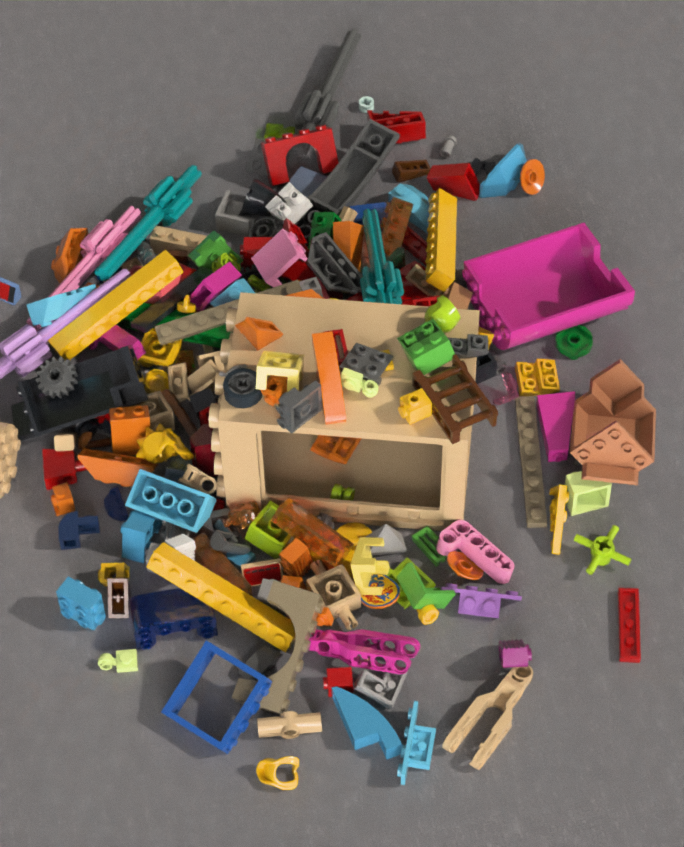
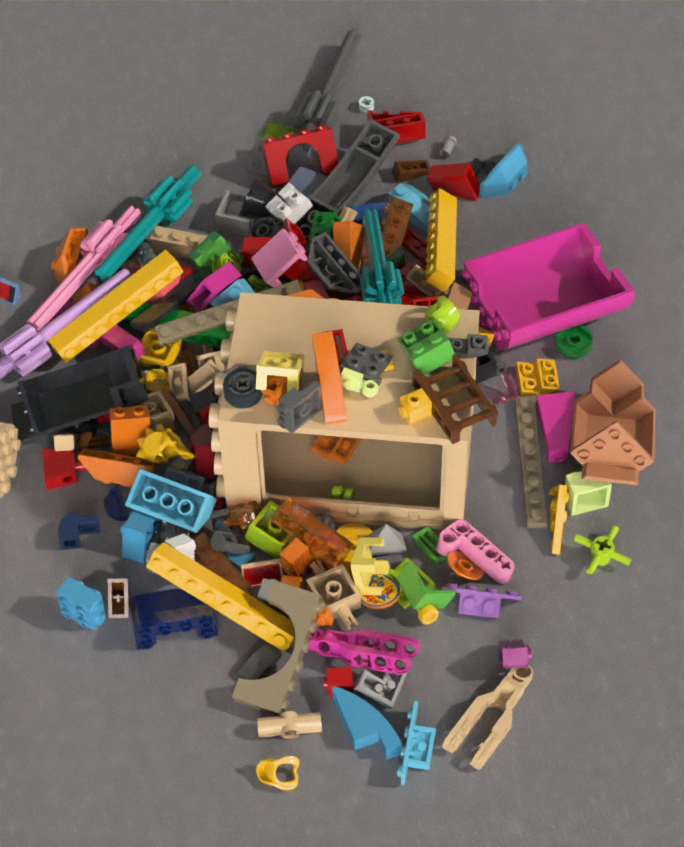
(53, 307): medium azure wedge -> none
(61, 385): dark grey gear -> none
(62, 499): orange brick -> none
(107, 570): yellow brick -> none
(125, 661): yellowish green plate -> none
(180, 256): reddish brown plate -> none
(186, 306): yellow tile -> none
(190, 680): blue window -> none
(197, 479): tan piece -> none
(259, 331): orange slope -> none
(311, 283): light grey panel -> none
(532, 176): orange dish -> none
(629, 625): red tile -> none

